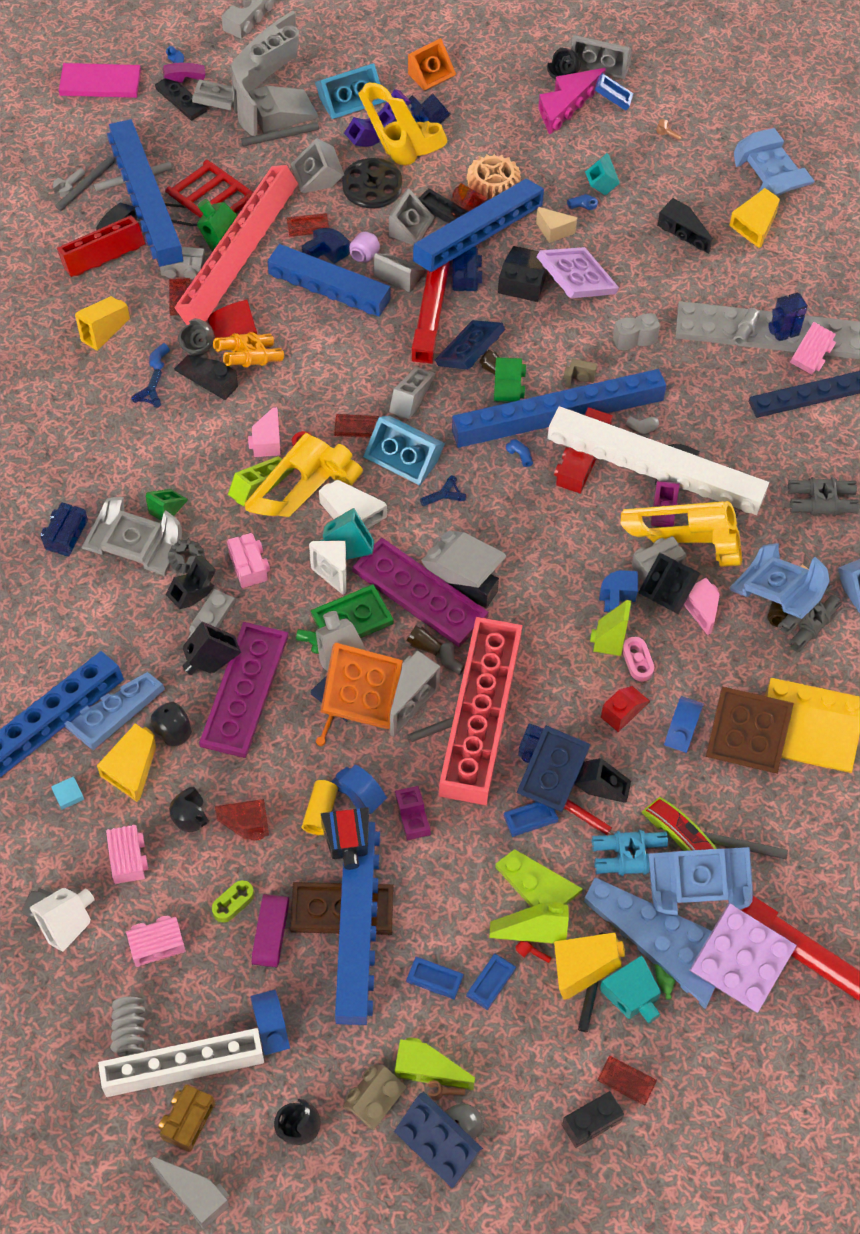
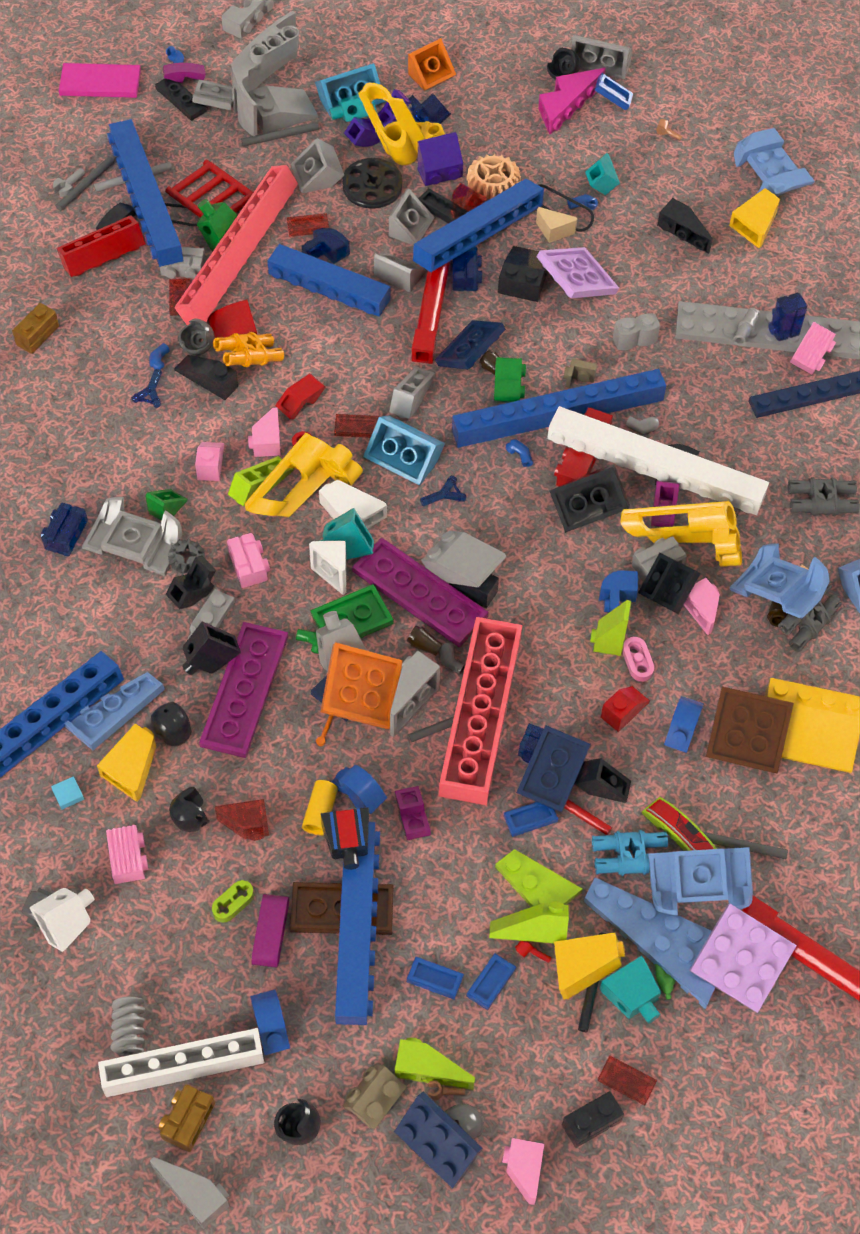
(35, 328): none -> pearl gold brick
(101, 321): yellow slope -> none
(155, 940): bright pink brick -> none
(209, 461): none -> bright pink slope
(303, 391): none -> red slope
(342, 110): none -> teal torso
(364, 247): lavender head -> none
(439, 159): none -> dark purple slope
(524, 1166): none -> bright pink slope
(573, 201): none -> black piece
(590, 498): none -> black slope

